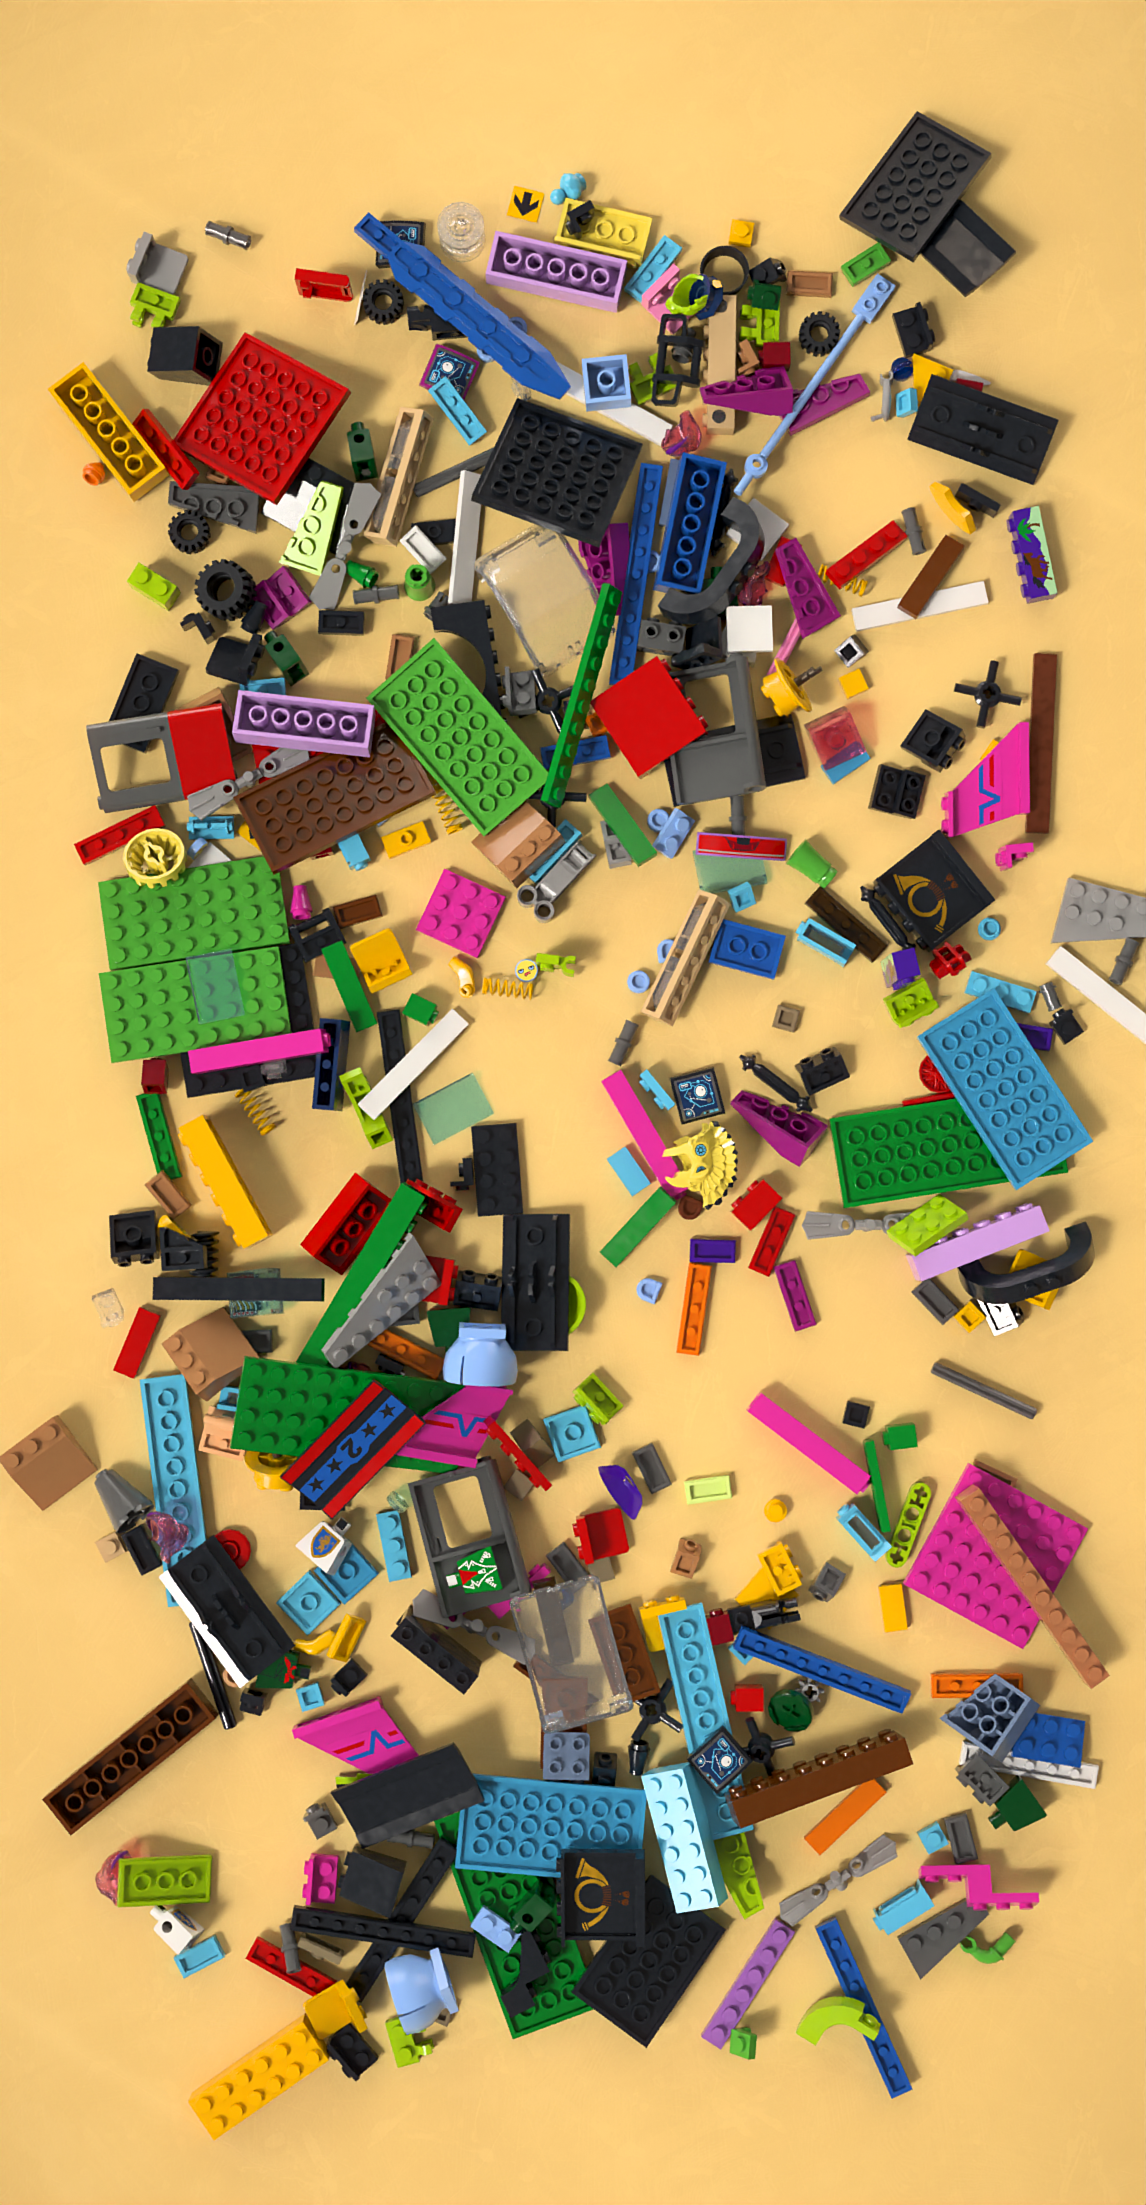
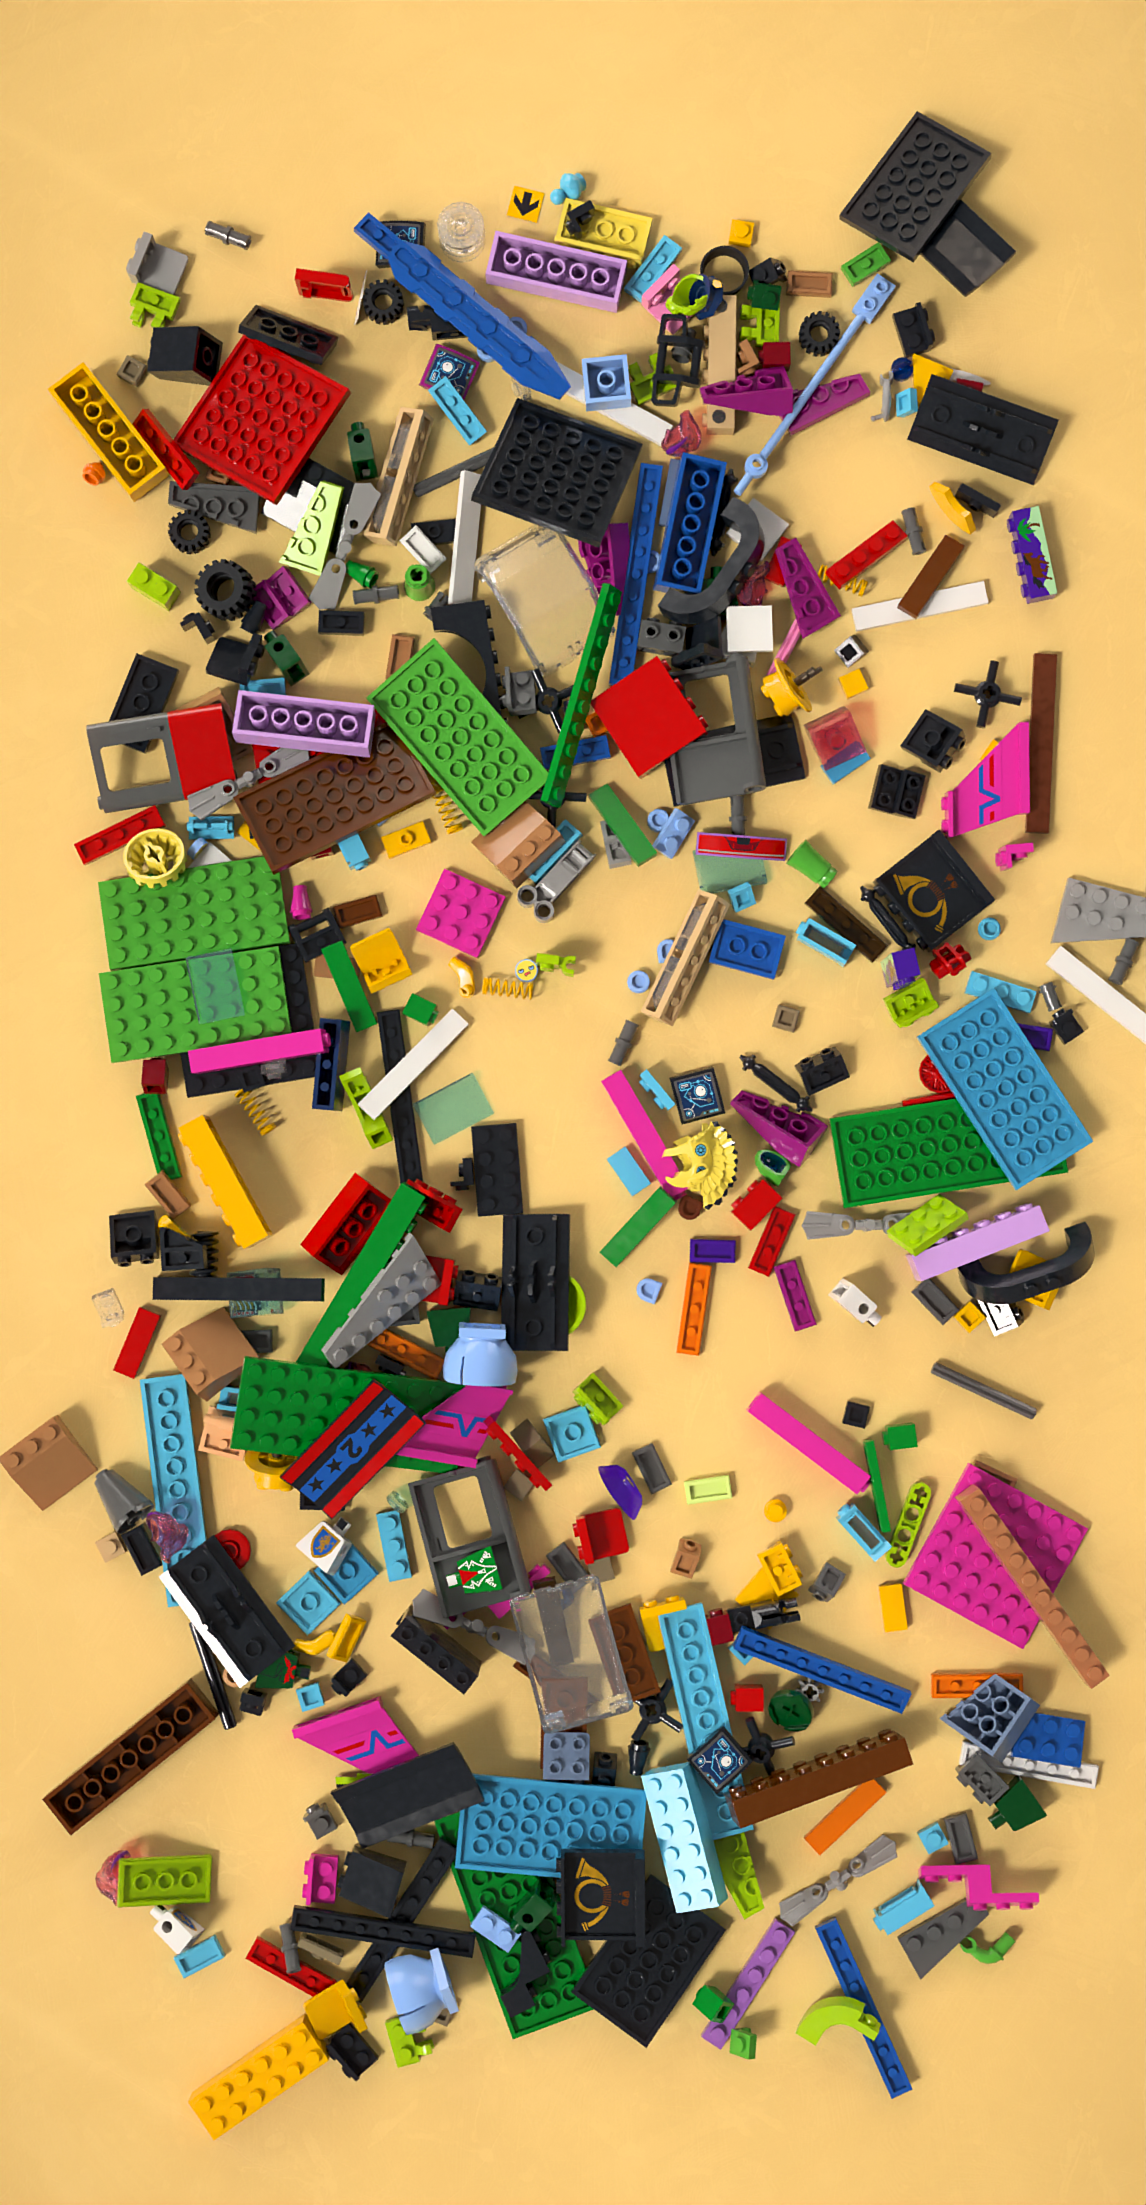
(132, 371): none -> dark tan tile
(288, 334): none -> black plate
(713, 2003): none -> green brick
(772, 1166): none -> rock
(850, 1299): none -> white torso

